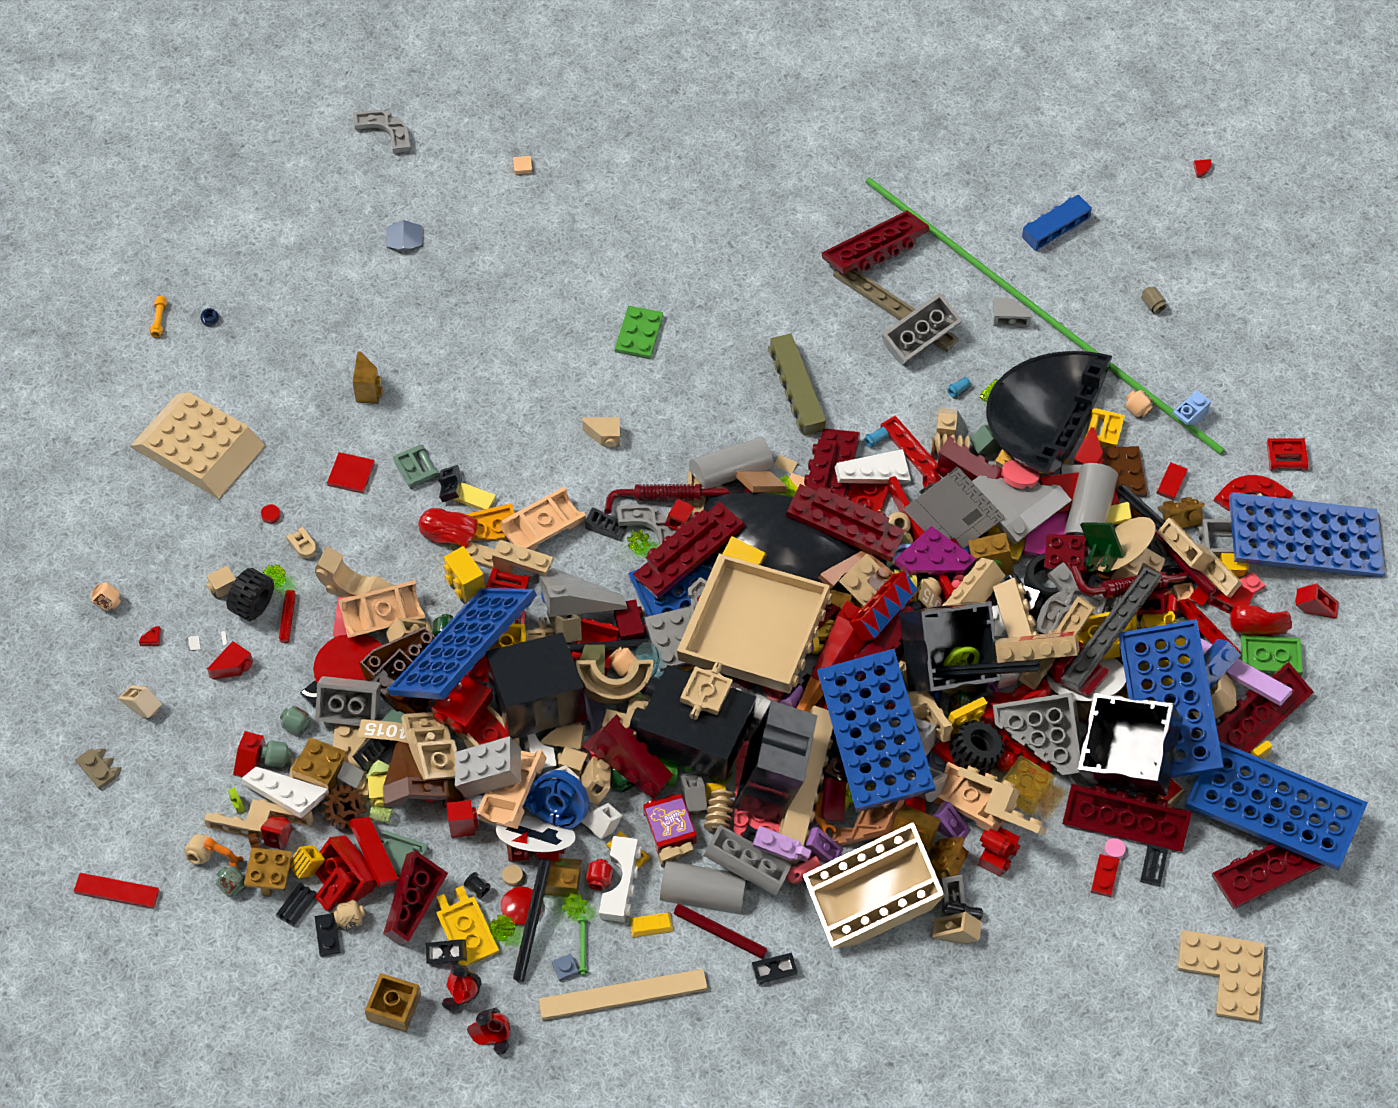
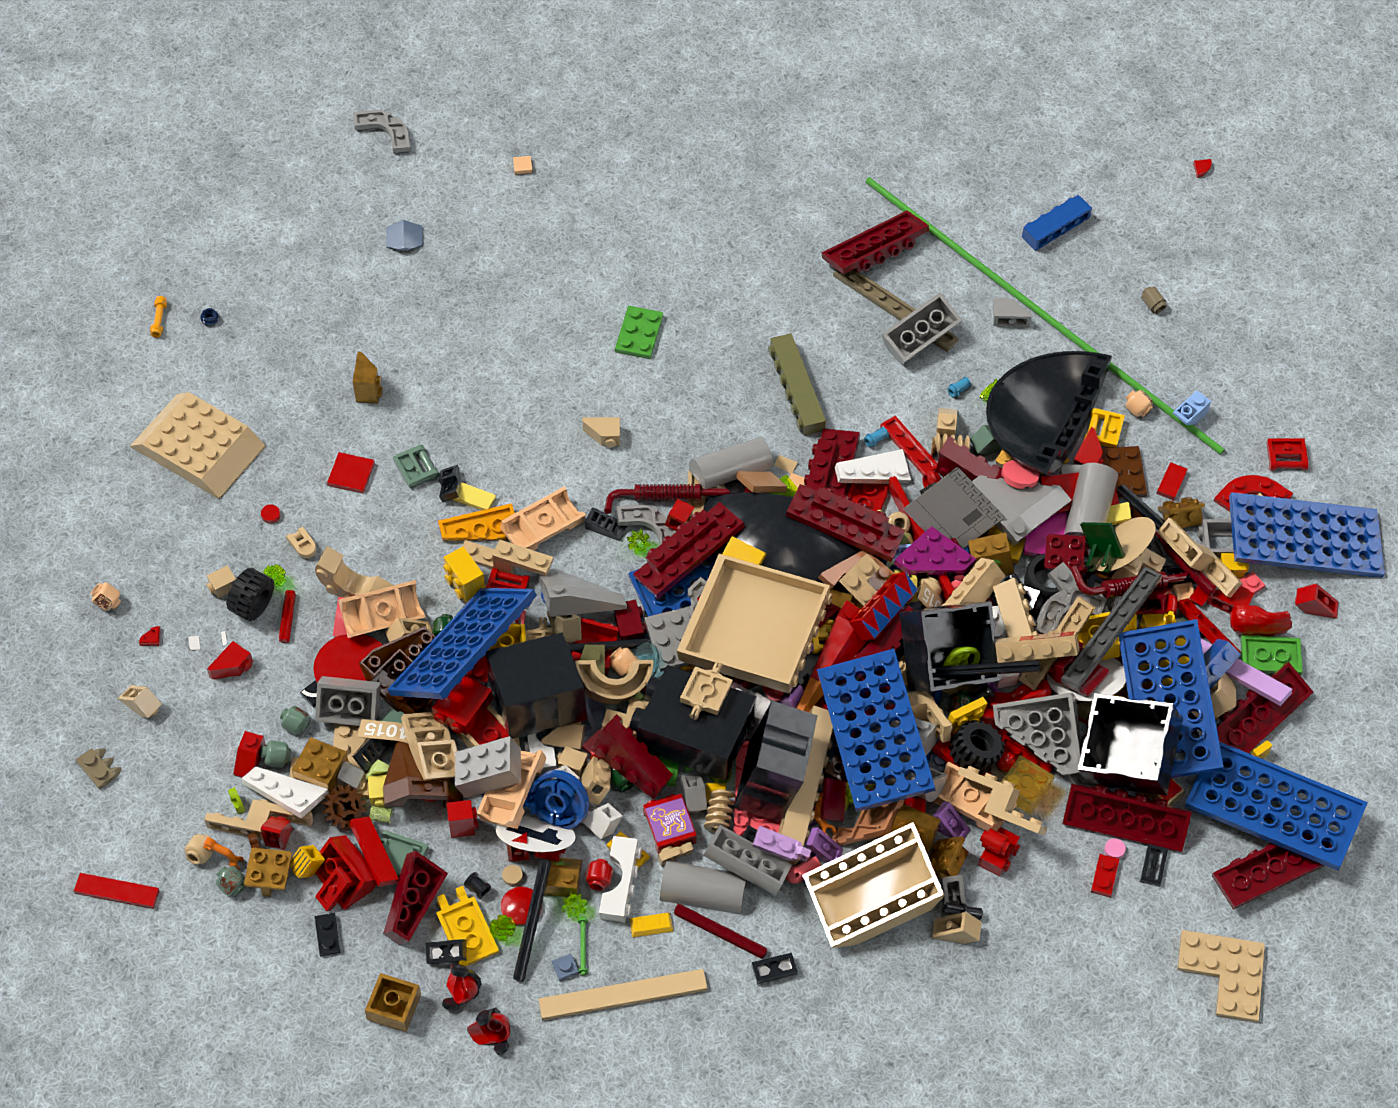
(306, 890): black tile -> none
(349, 915): tan head -> none
(447, 526): red hair -> none

